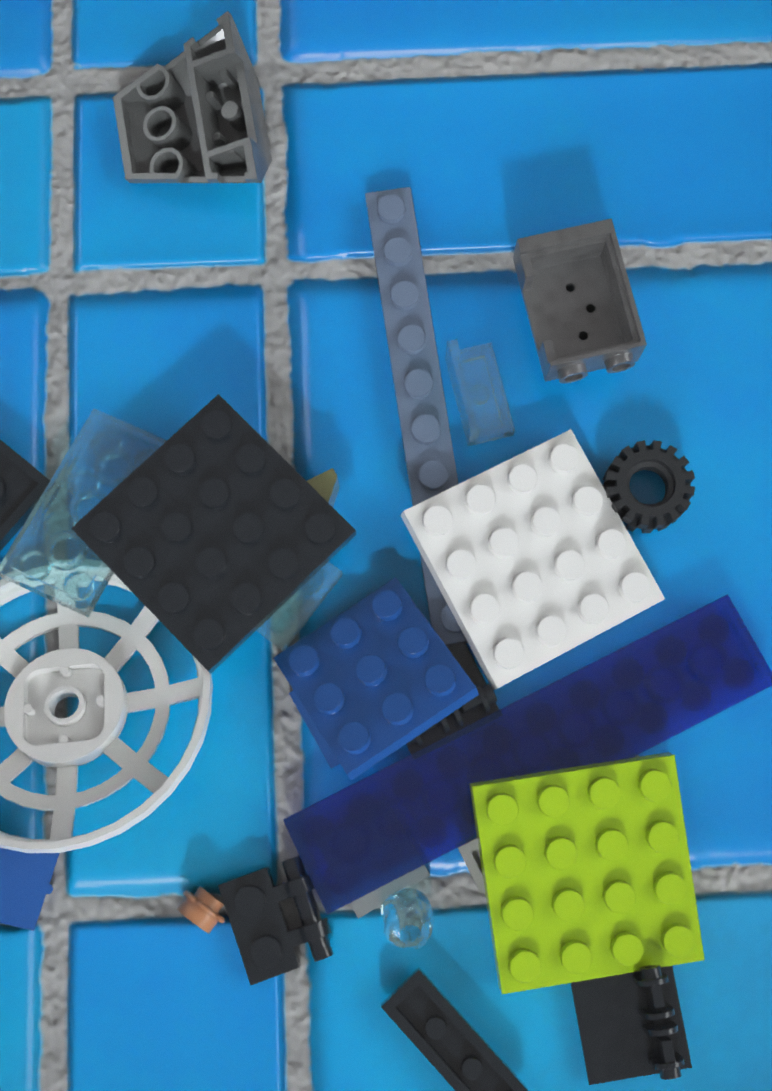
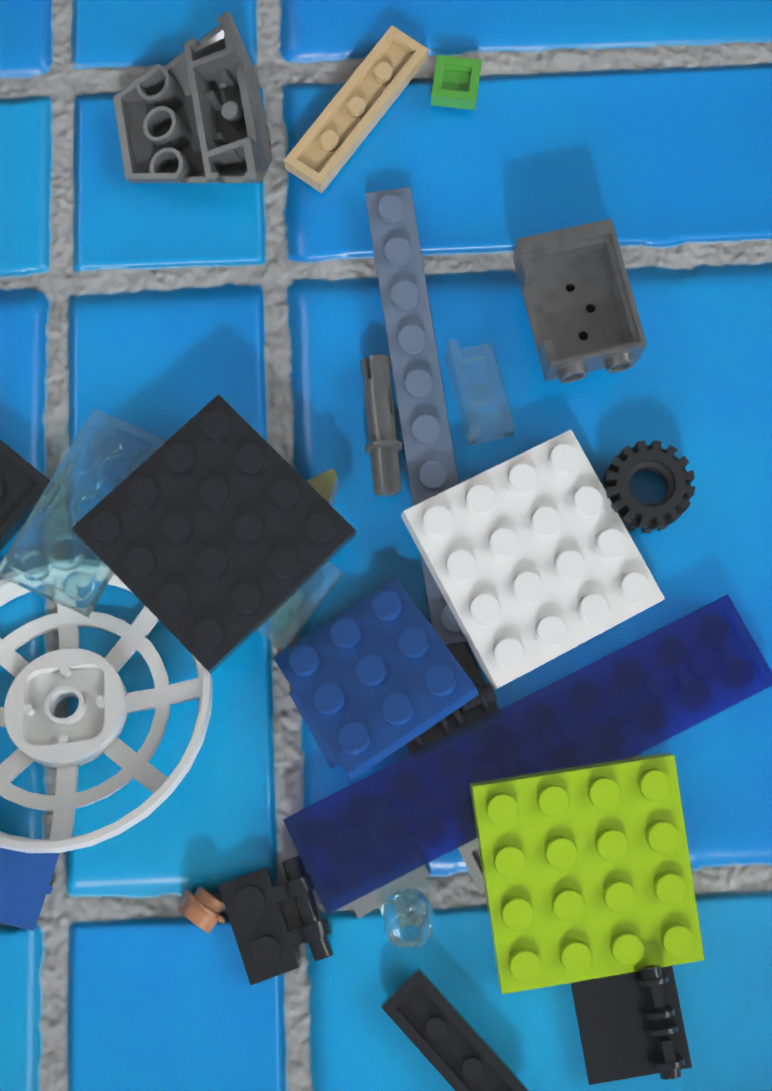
(356, 109): none -> tan plate
(381, 425): none -> dark grey axle
(456, 82): none -> bright green plate

